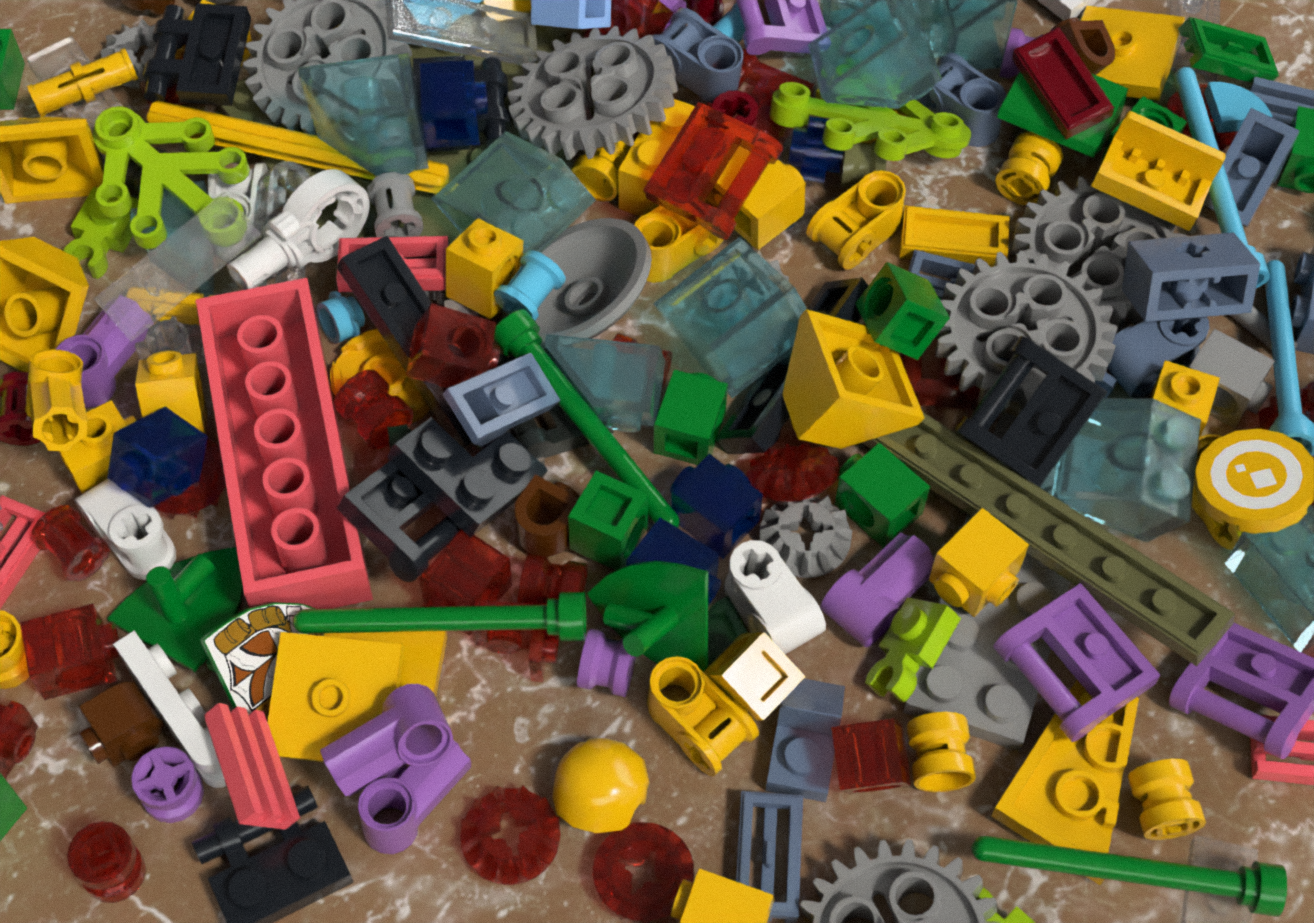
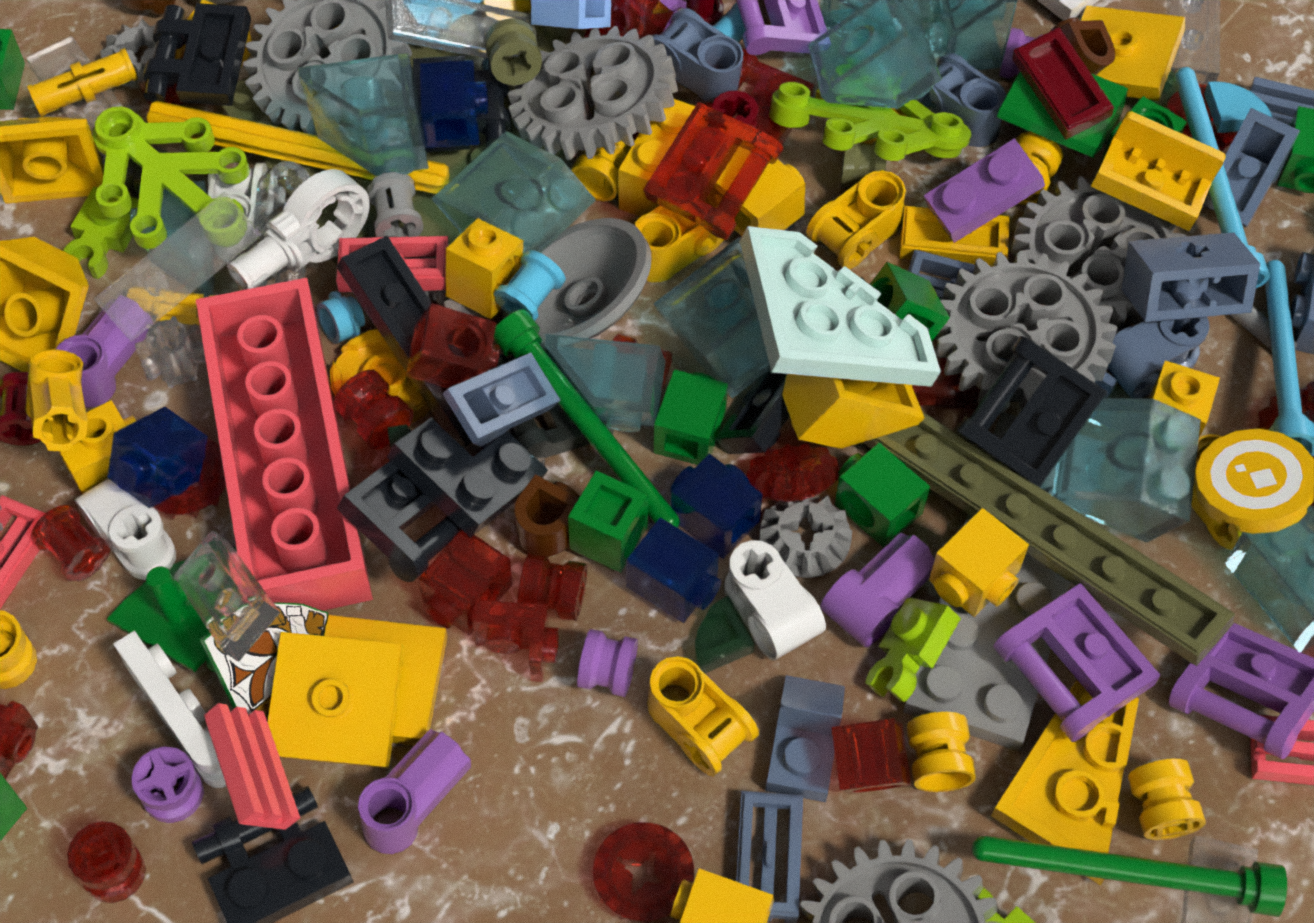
(70, 651): clear red brick -> none
(120, 724): reddish brown plate -> none
(173, 383): yellow brick -> none
(226, 595): none -> clear tile
(406, 732): medium lavender piece -> none
(491, 856): clear red gear -> none
(508, 39): none -> olive wheel
(560, 617): green piece -> none
(600, 785): yellow hair -> none
(657, 609): green shield -> none
(755, 674): brick -> none
(811, 153): clear blue gear -> none
(827, 318): none -> light aqua plate
(984, 190): none -> medium lavender plate
(1228, 51): green tile -> none
(1240, 373): light grey brick -> none

